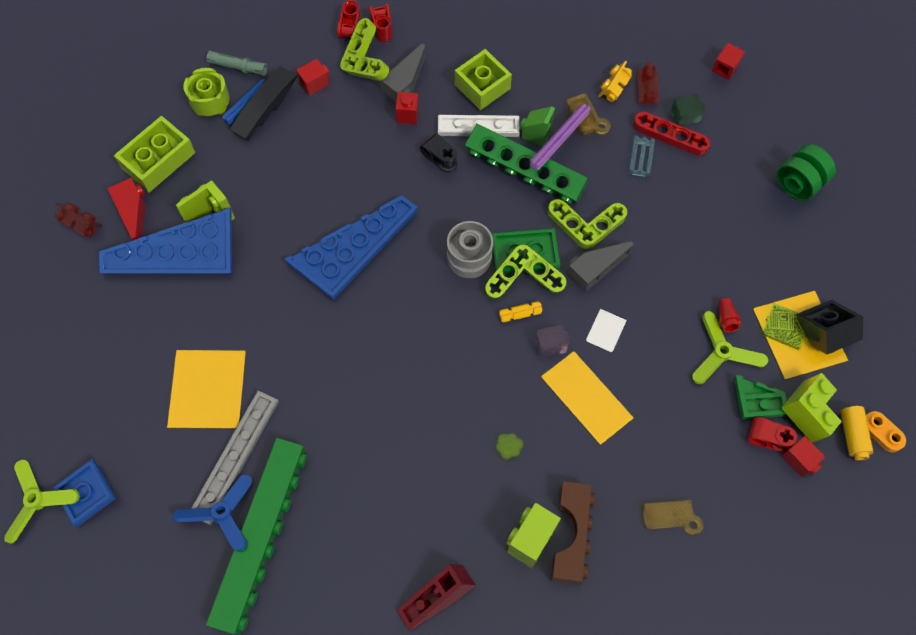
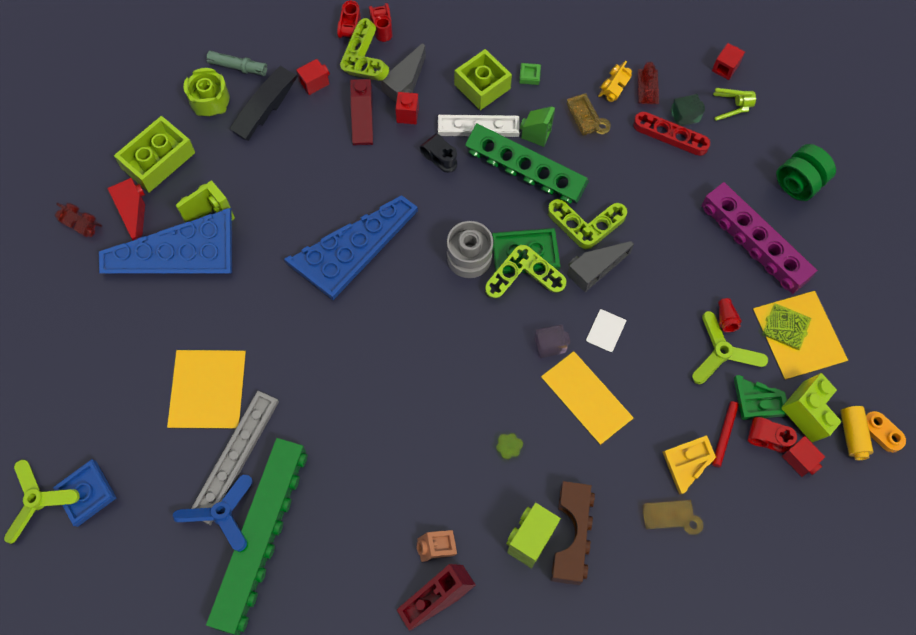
(231, 115): blue axle -> none
(362, 111): none -> dark red slope
(436, 545): none -> nougat bracket
(520, 311): yellow axle -> none
(530, 73): none -> bright green tile
(560, 136): medium lavender axle -> none
(644, 142): clear light blue tile -> none
(688, 461): none -> yellow wing
(725, 434): none -> red bar
(742, 98): none -> lime plant
(757, 227): none -> magenta brick
(831, 326): black slope -> none

